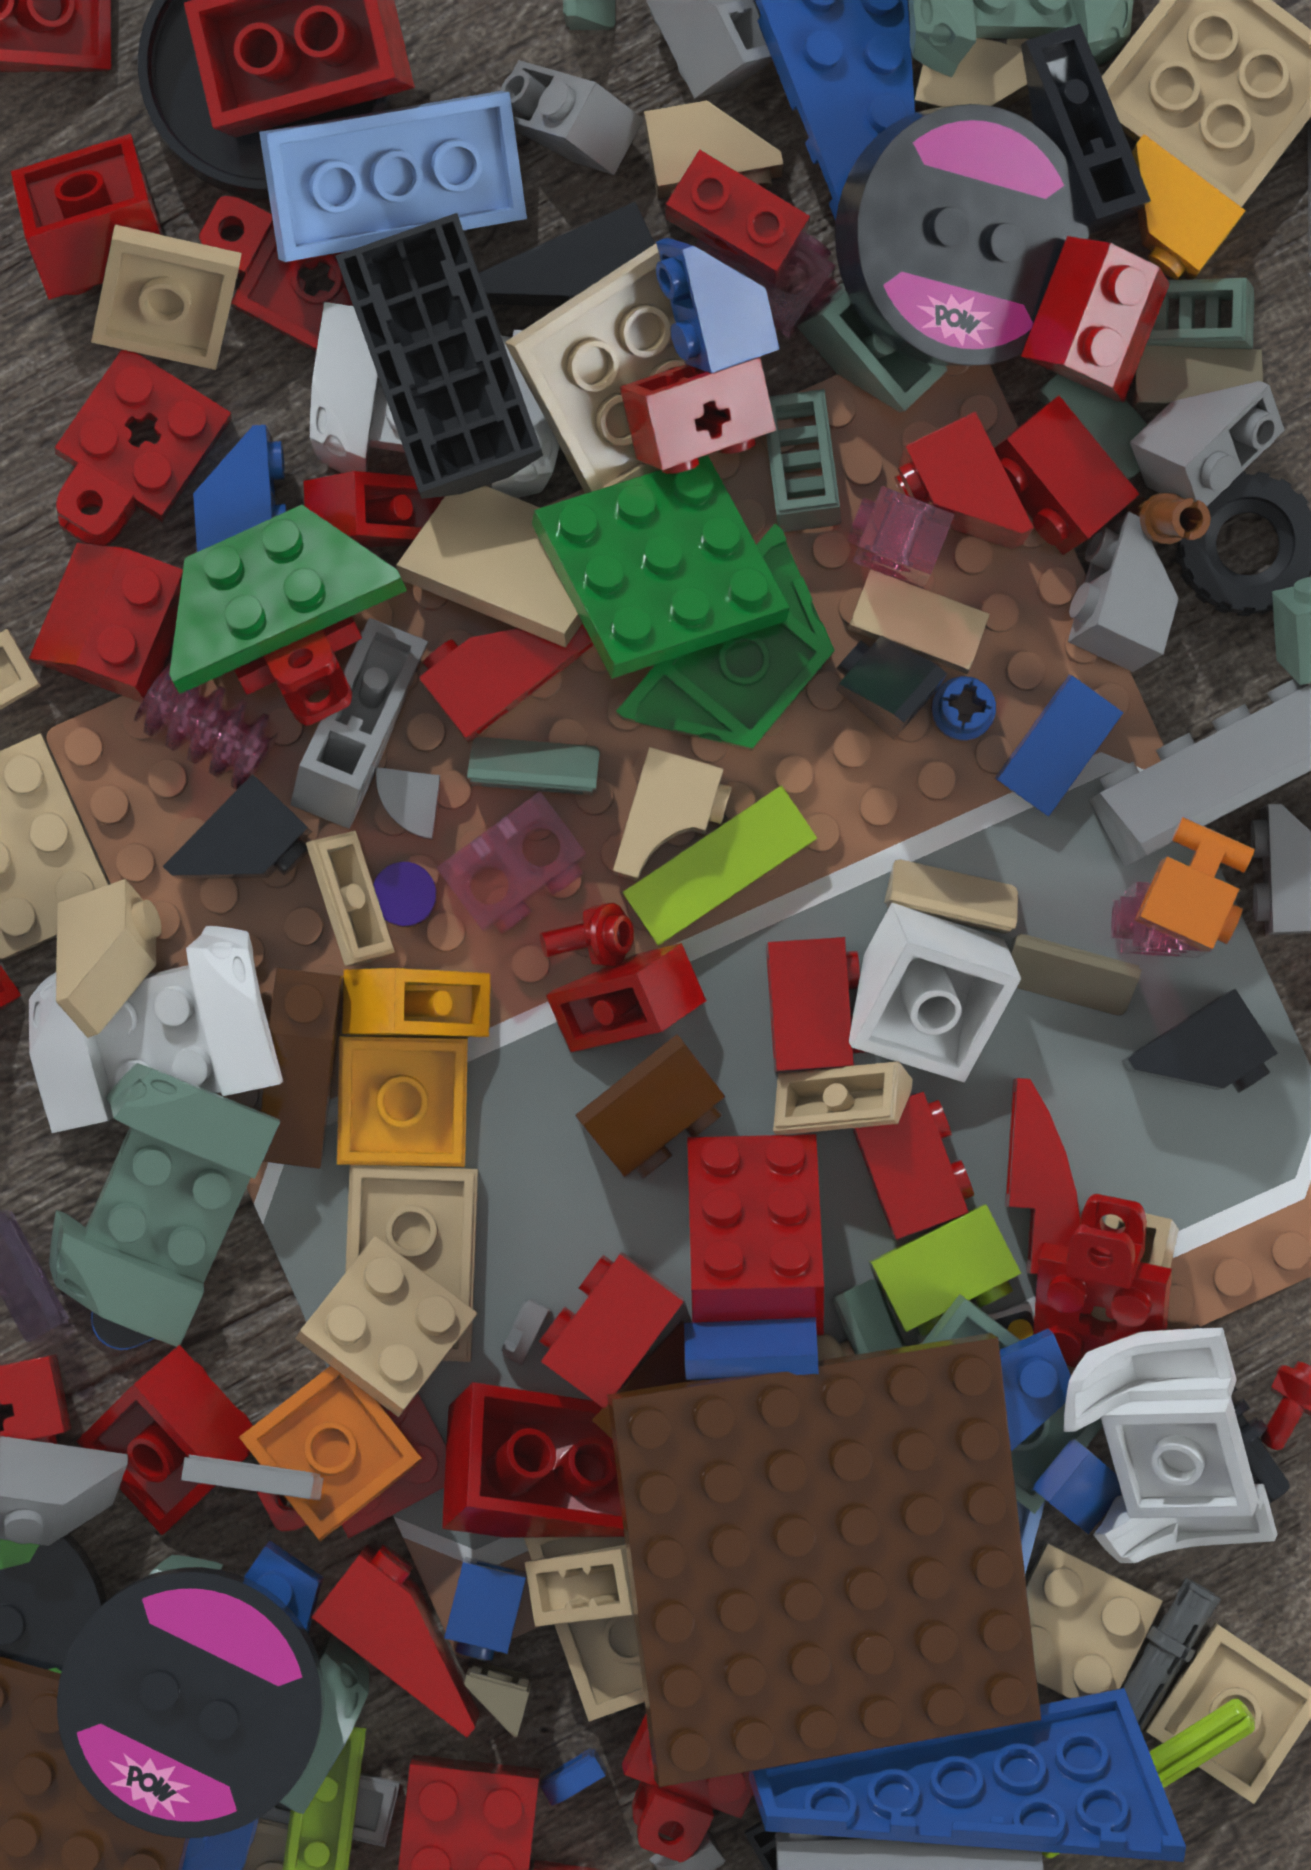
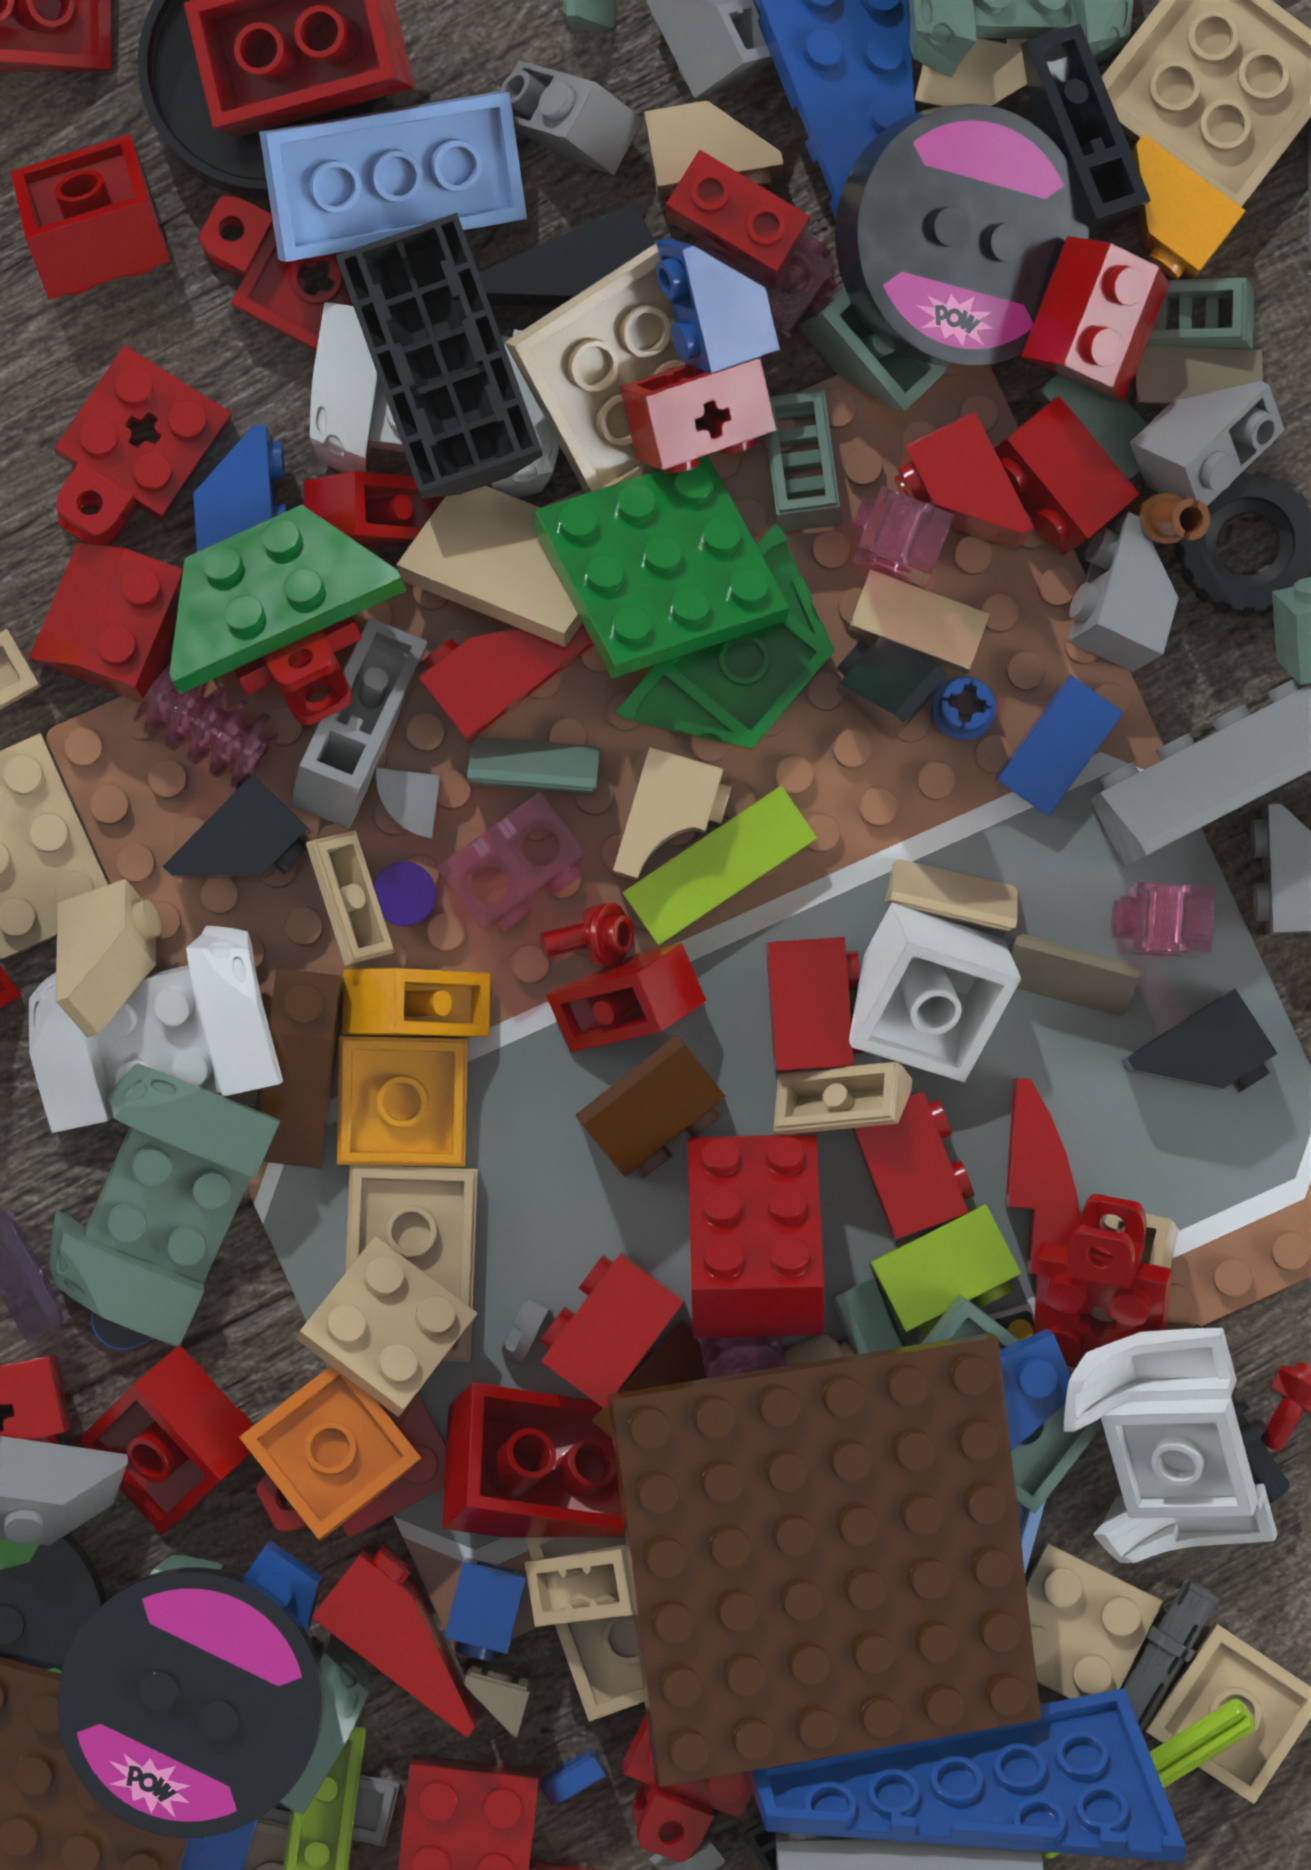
(165, 297): tan plate -> none
(252, 1477): light grey tile -> none
(750, 1348): blue tile -> none
(1079, 1486): blue tile -> none
(1188, 899): orange brick -> none

